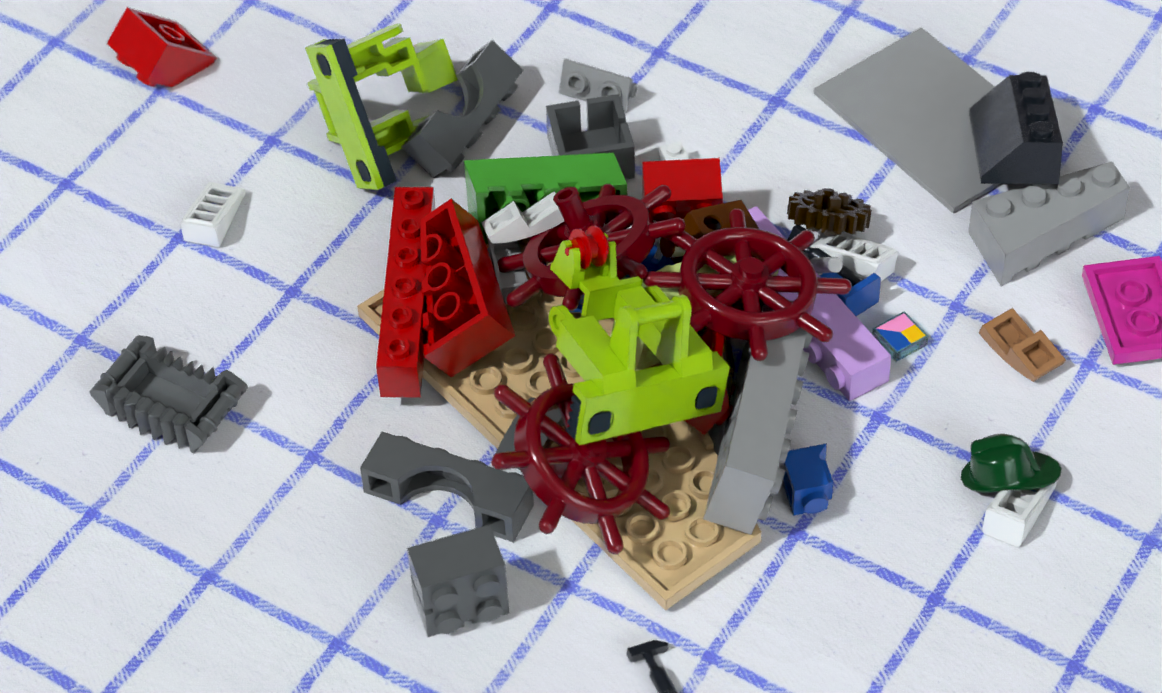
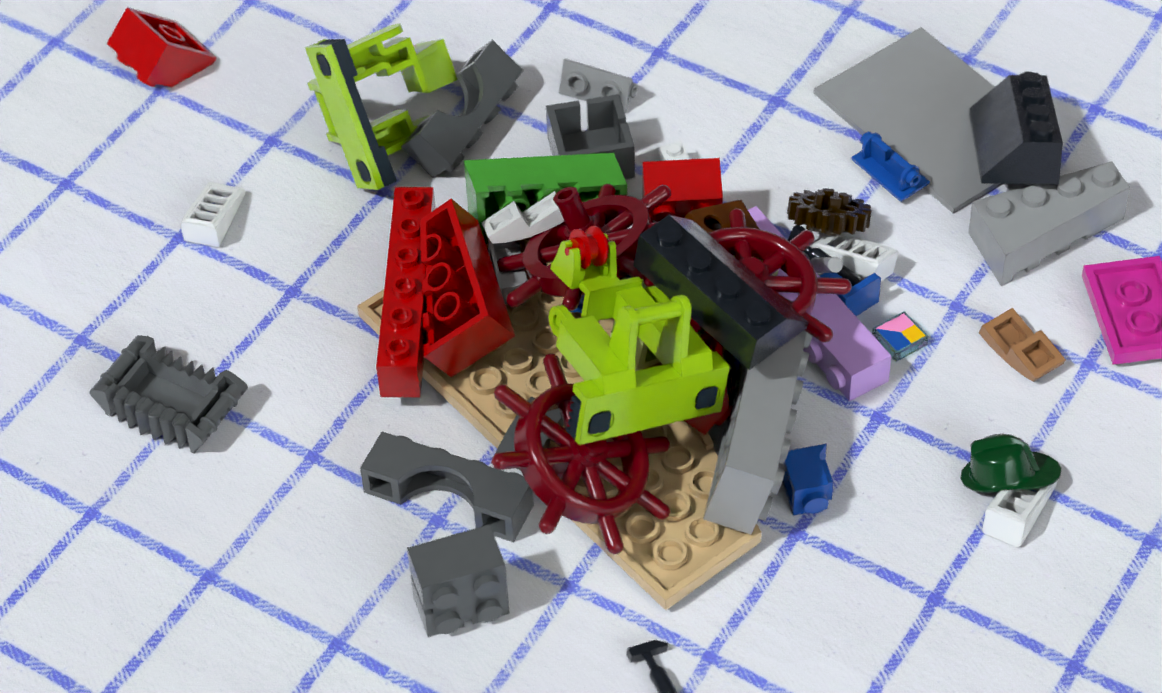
(721, 290): none -> black slope
(888, 167): none -> blue hinge

